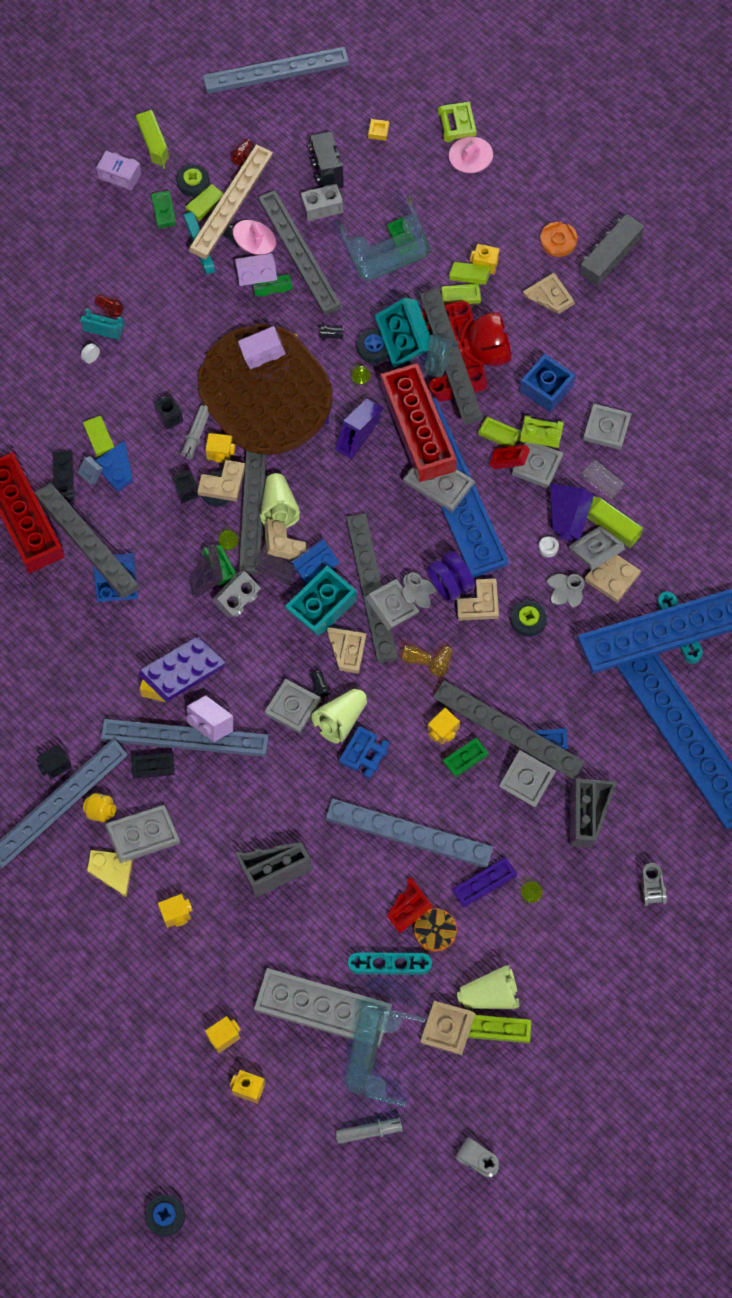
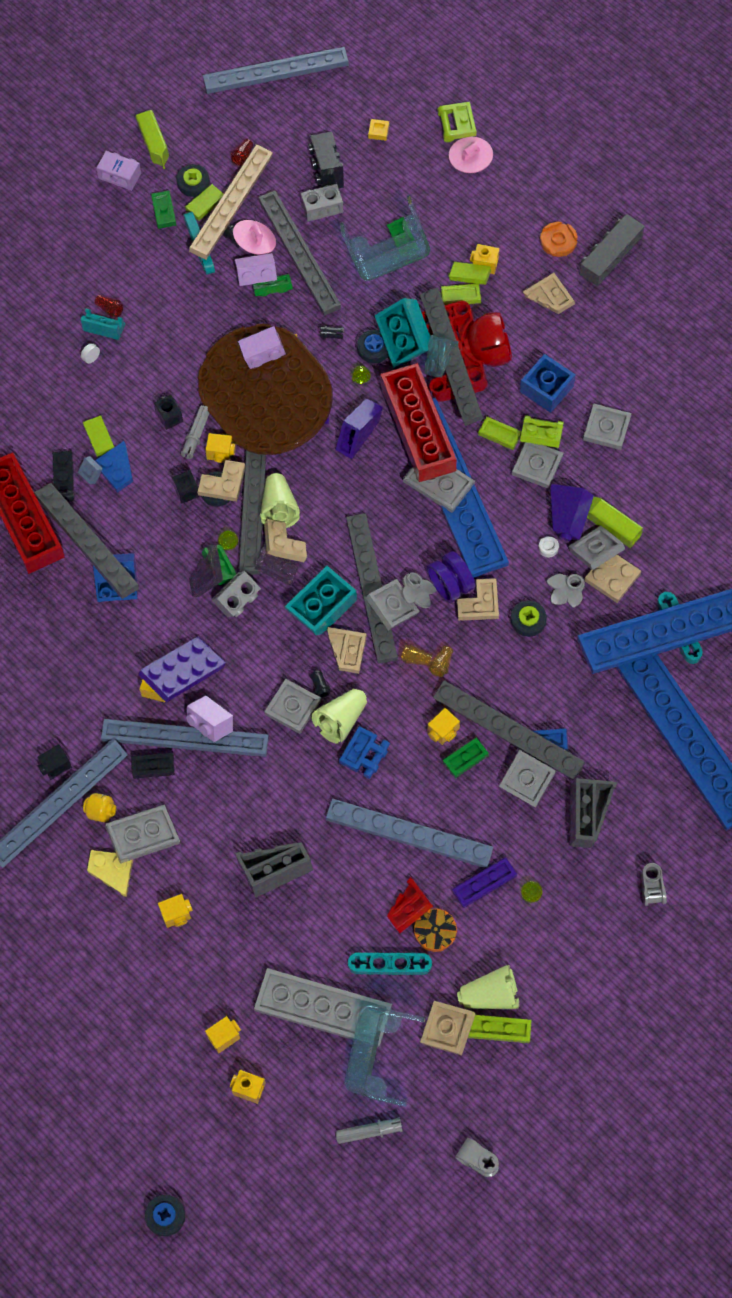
(314, 560): blue plate -> none
(509, 457): red plate -> none
(603, 479): clear tile -> none

